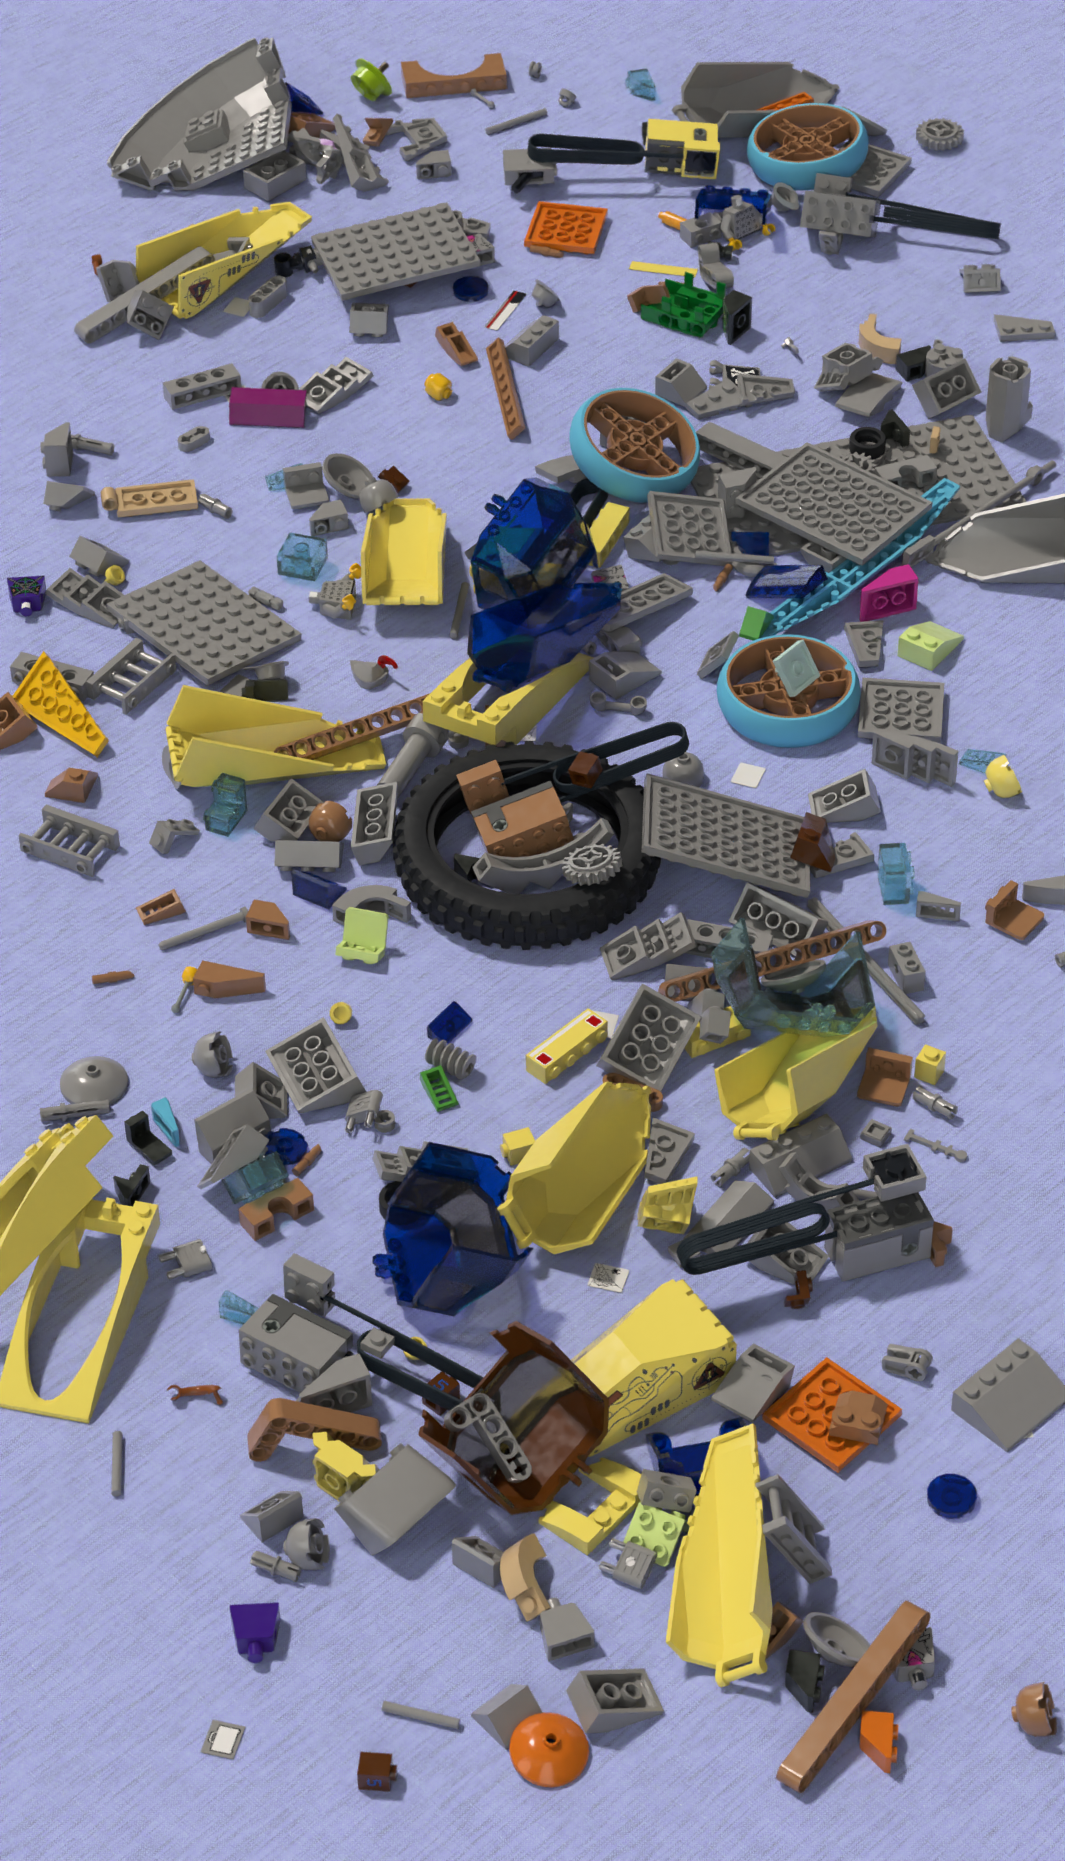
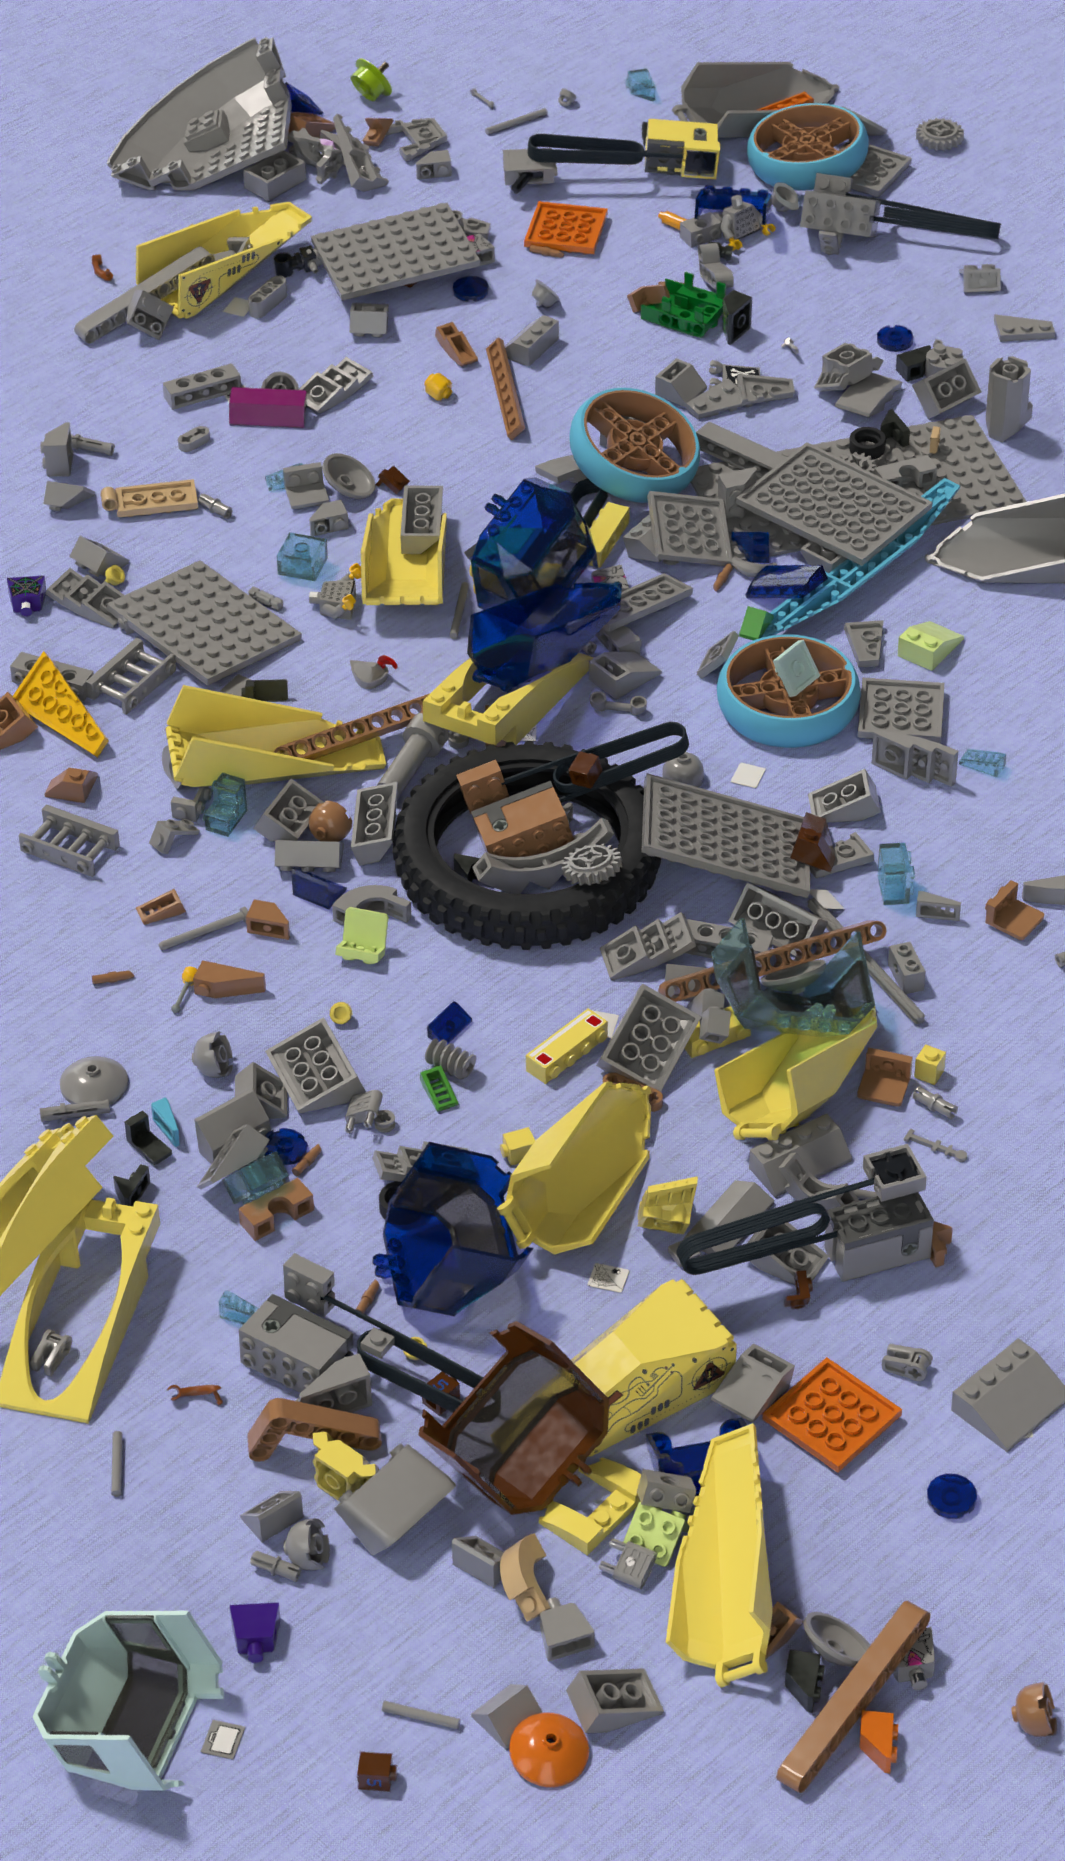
(53, 1346): none -> light grey piece
(117, 278): light grey bracket -> none
(126, 1695): none -> light aqua windscreen
(190, 809): none -> light grey bracket
(190, 1257): light grey piece -> none
(270, 671): light grey piece -> none
(368, 1296): none -> medium nougat piece
(376, 494): light grey cylinder -> none
(420, 518): none -> light grey slope
(422, 83): medium nougat arch -> none
(491, 1440): light grey beam -> none
(505, 310): sticker -> none
(535, 69): light grey bush -> none
(658, 268): light yellow sticker -> none
(666, 1150): light grey wing -> none
(731, 1167): light grey pin -> none
(734, 557): light grey bar -> none
(793, 1529): light grey fence -> none
(825, 899): none -> white sticker
(858, 1417): medium nougat slope -> none
(875, 1133): light grey tile -> none
(880, 346): tan arch -> none
(889, 594): dark pink slope -> none
(895, 338): none -> clear blue tile
(924, 547): light grey bar -> none
(1001, 778): light yellow cylinder -> none

